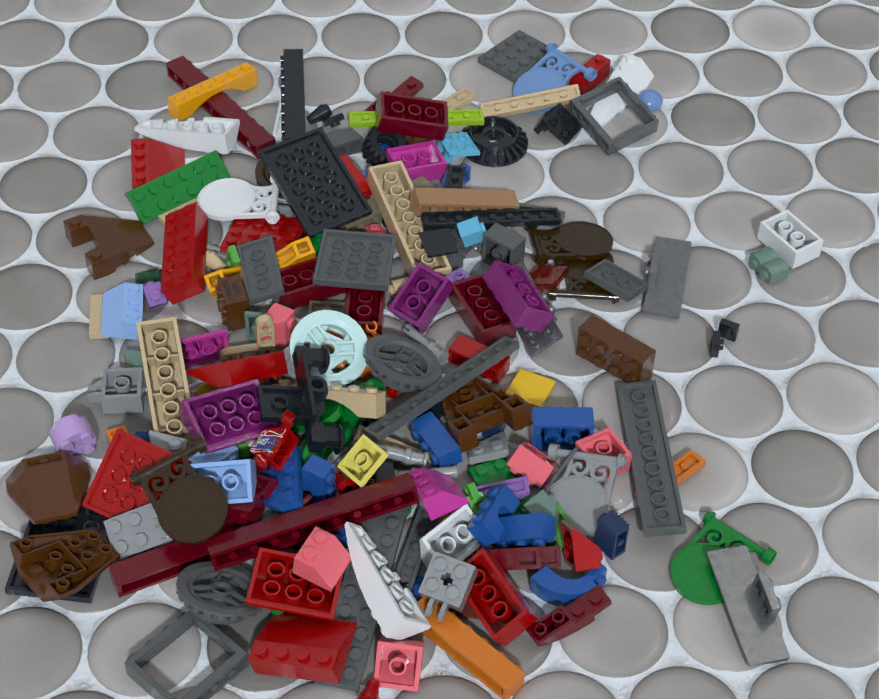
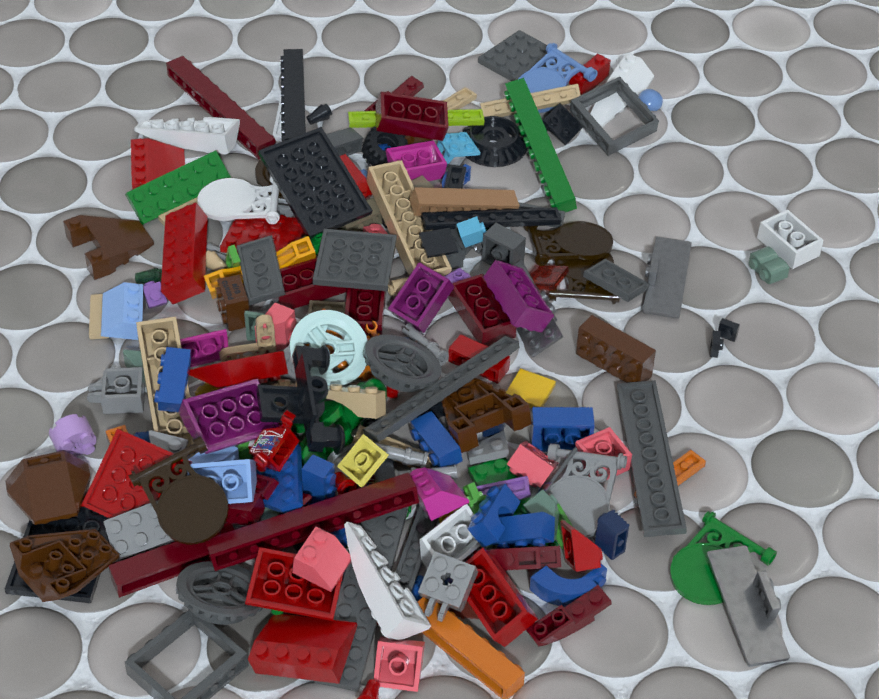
(173, 379): none -> blue brick
(189, 100): light orange arch -> none
(334, 120): black plate -> none
(539, 146): none -> green brick

